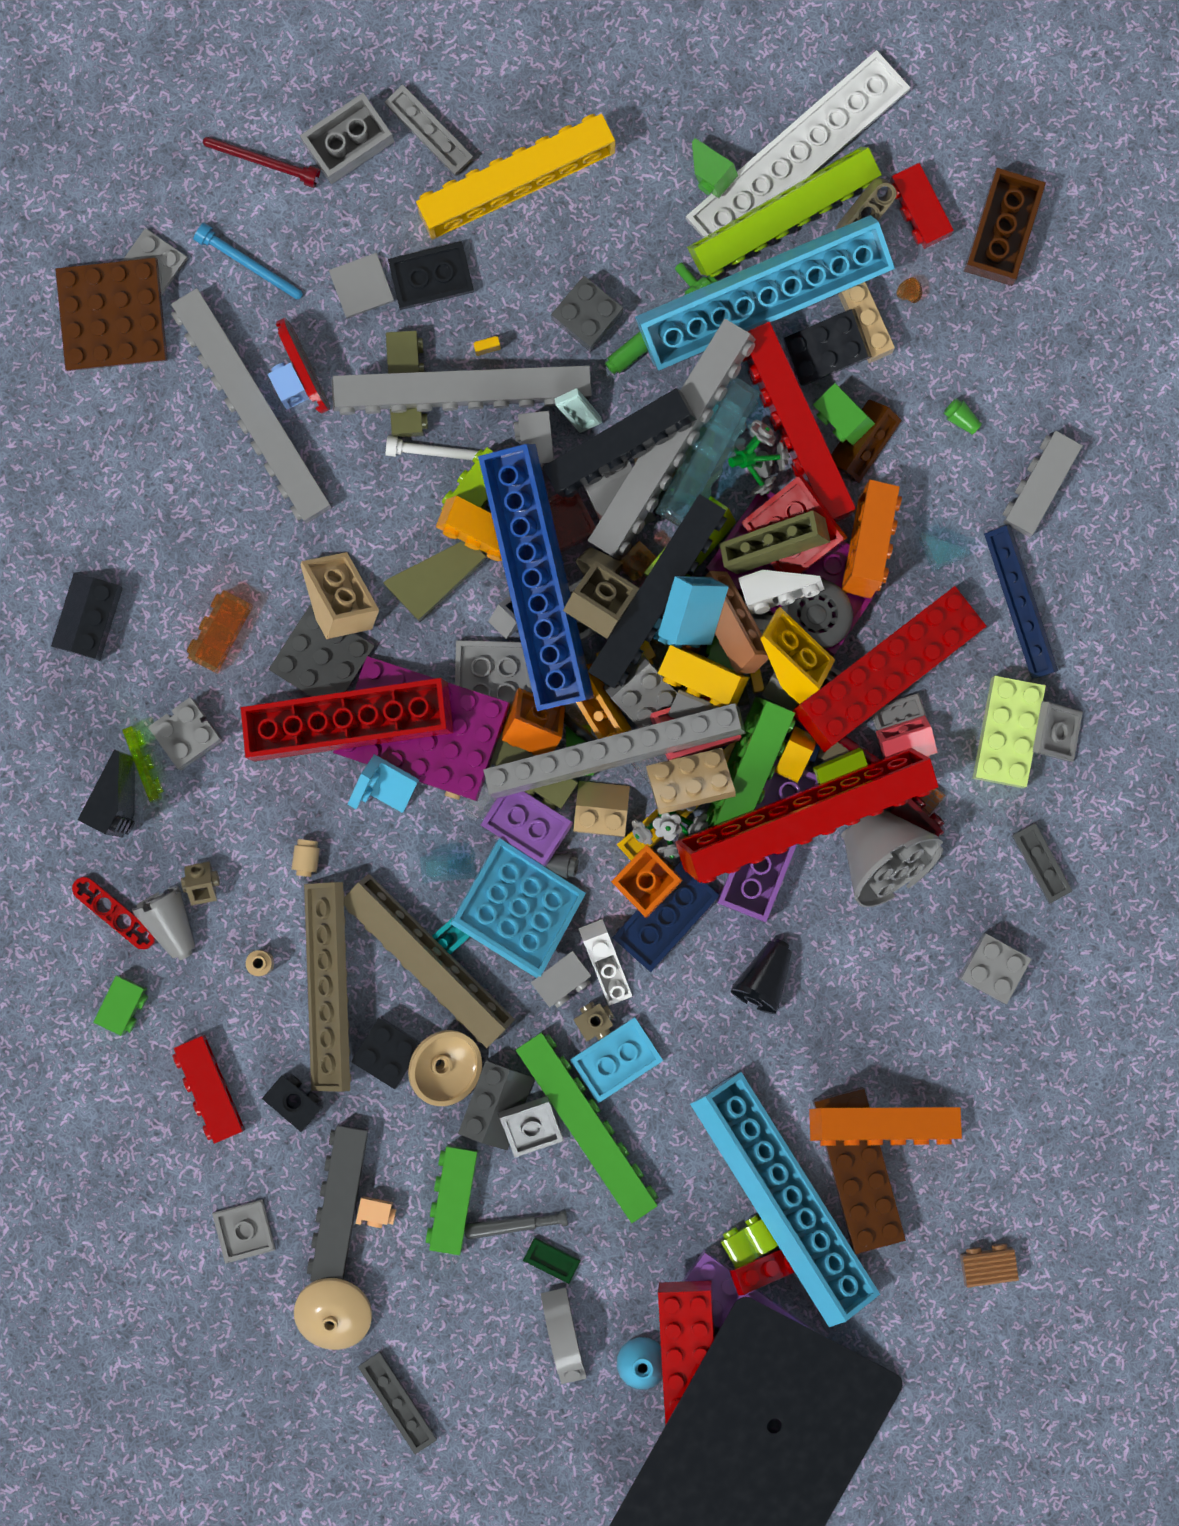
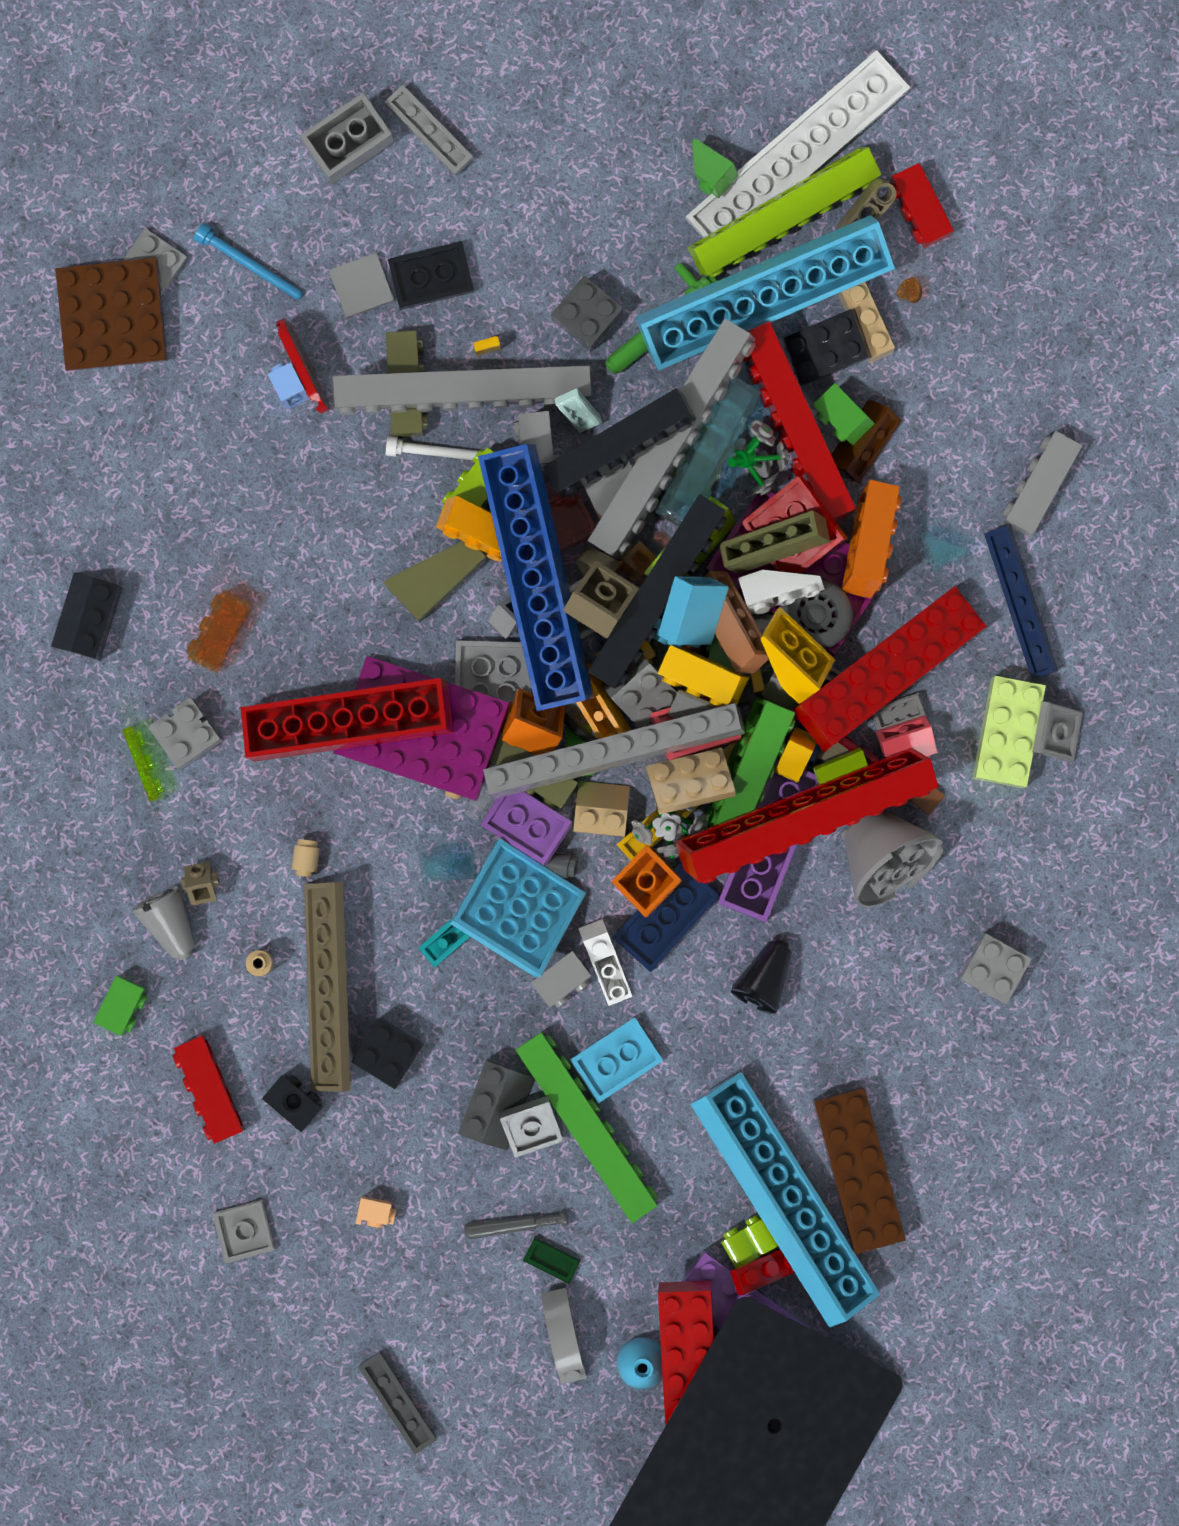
(112, 799): black slope -> none
(112, 915): red beam -> none
(251, 406): light grey brick -> none
(305, 174): dark red piece -> none
(318, 663): dark grey plate -> none
(335, 1302): tan dish -> none
(338, 595): tan slope -> none
(339, 1203): dark grey brick -> none
(385, 783): medium azure bracket -> none
(427, 960): dark tan brick -> none
(453, 1077): tan dish -> none
(453, 1199): bright green brick -> none
(516, 175): yellow brick -> none
(587, 1028): dark tan brick -> none
(885, 1124): orange brick -> none
(916, 814): dark red bracket -> none
(962, 416): bright green cone -> none
(989, 1266): medium nougat brick -> none
(1004, 226): reddish brown brick -> none
(1041, 863): dark grey plate -> none

